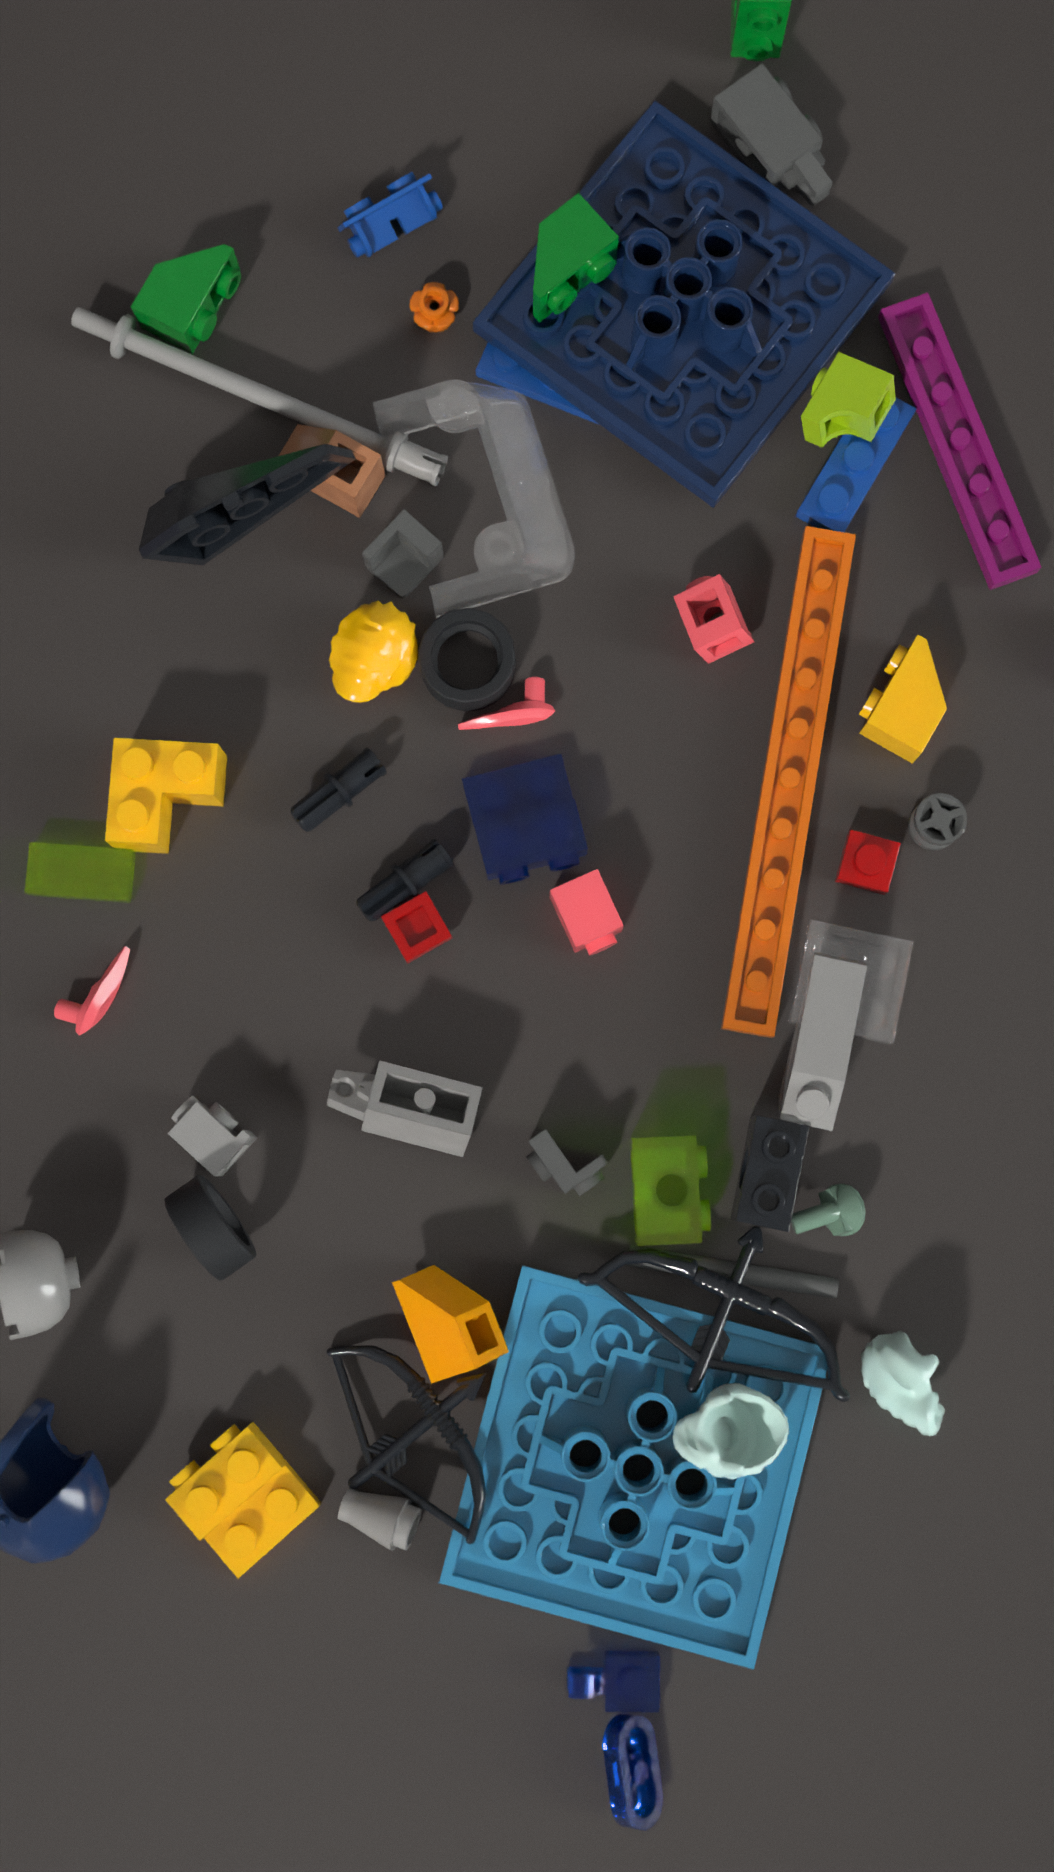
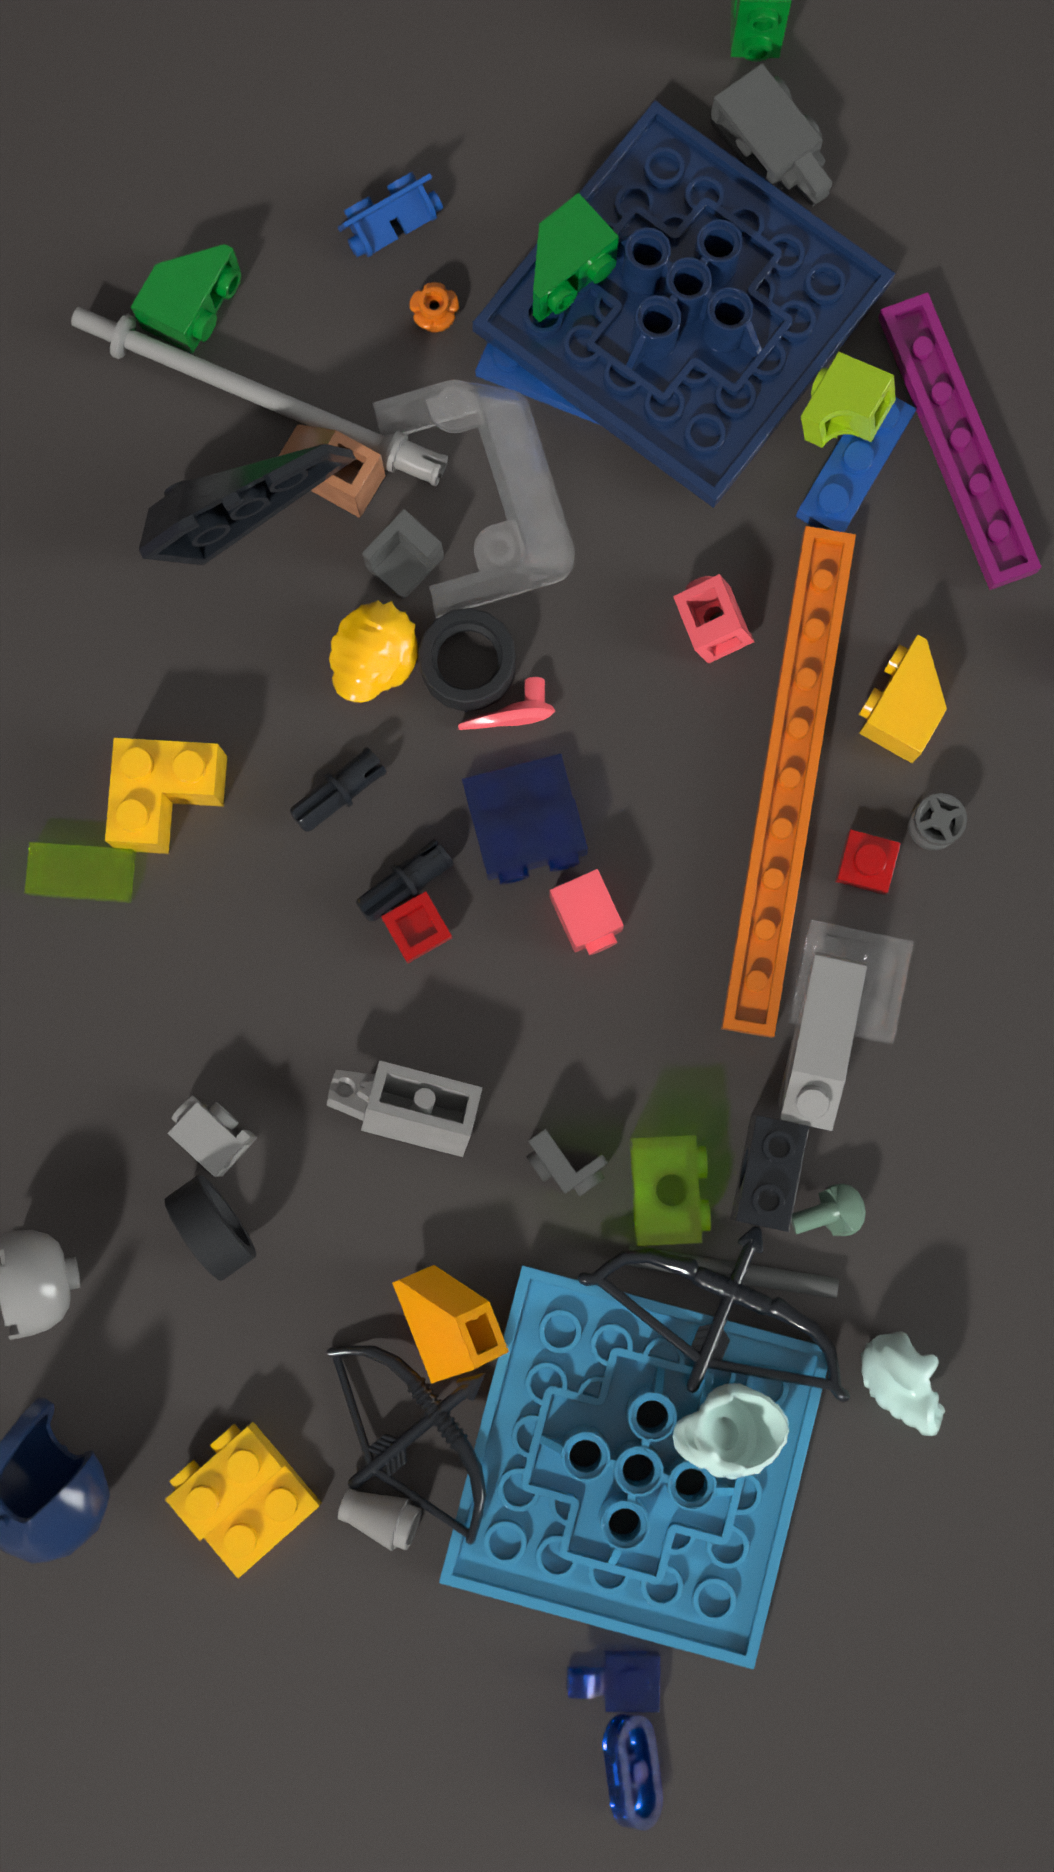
(98, 999): coral bar -> none

